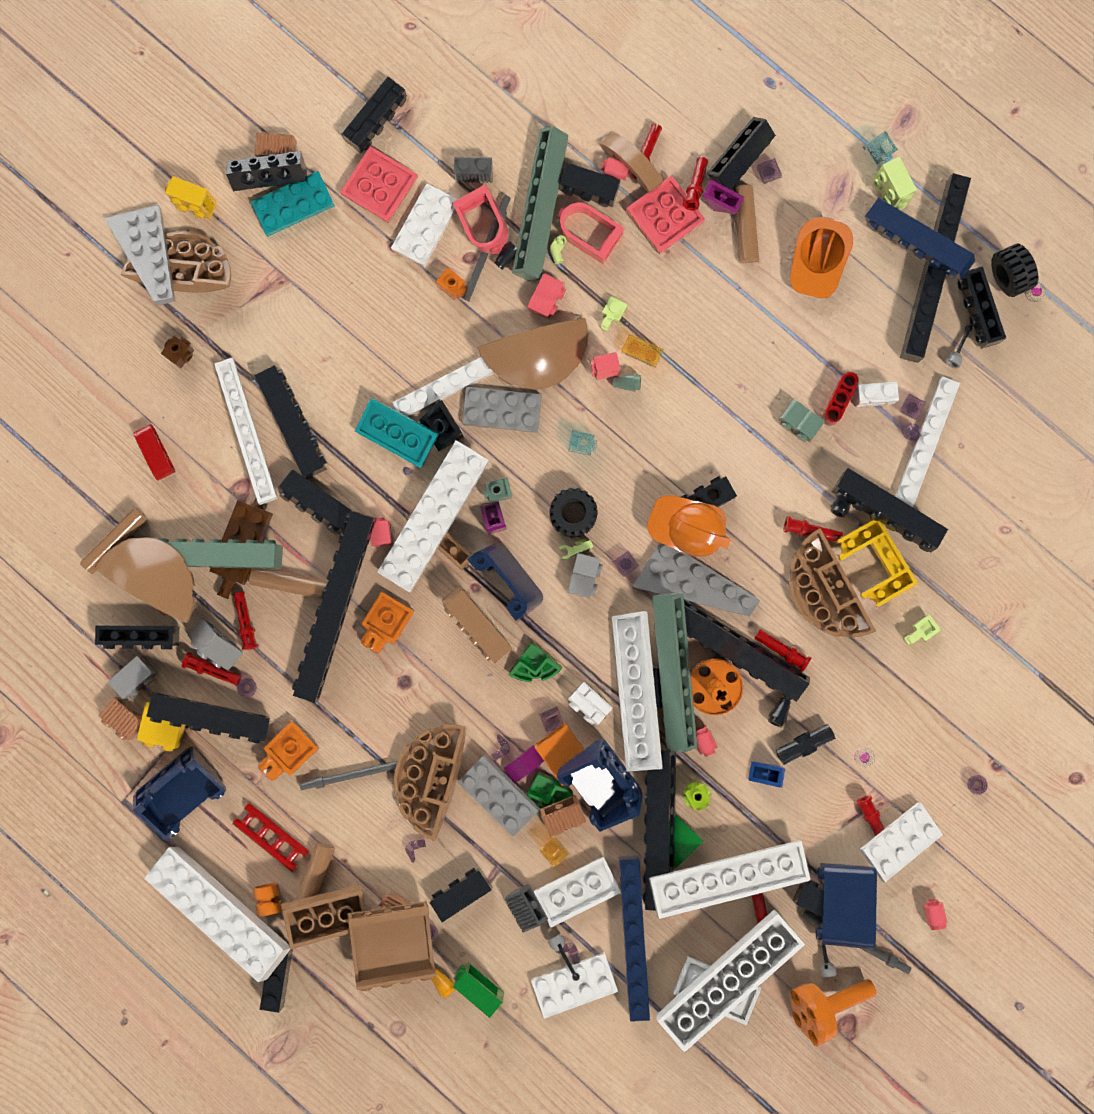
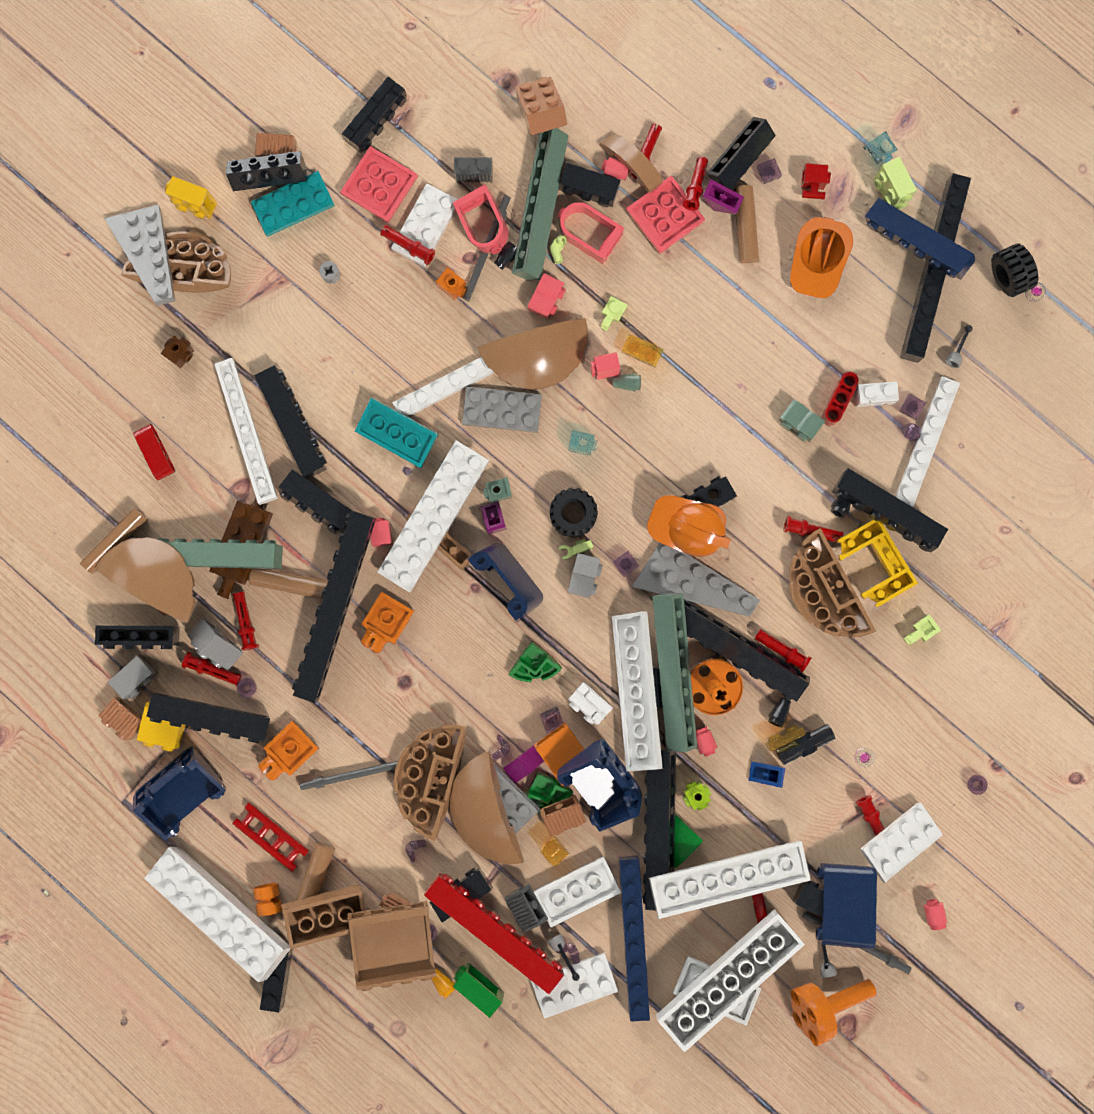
(329, 276): none -> light grey wheel
(415, 248): none -> red pin
(442, 422): black slope -> none
(476, 624): medium nougat wedge -> none
(480, 812): none -> medium nougat brick
(494, 933): none -> red brick
(541, 105): none -> nougat brick
(776, 740): none -> clear yellow plate
(815, 178): none -> red brick
(981, 308): black brick -> none

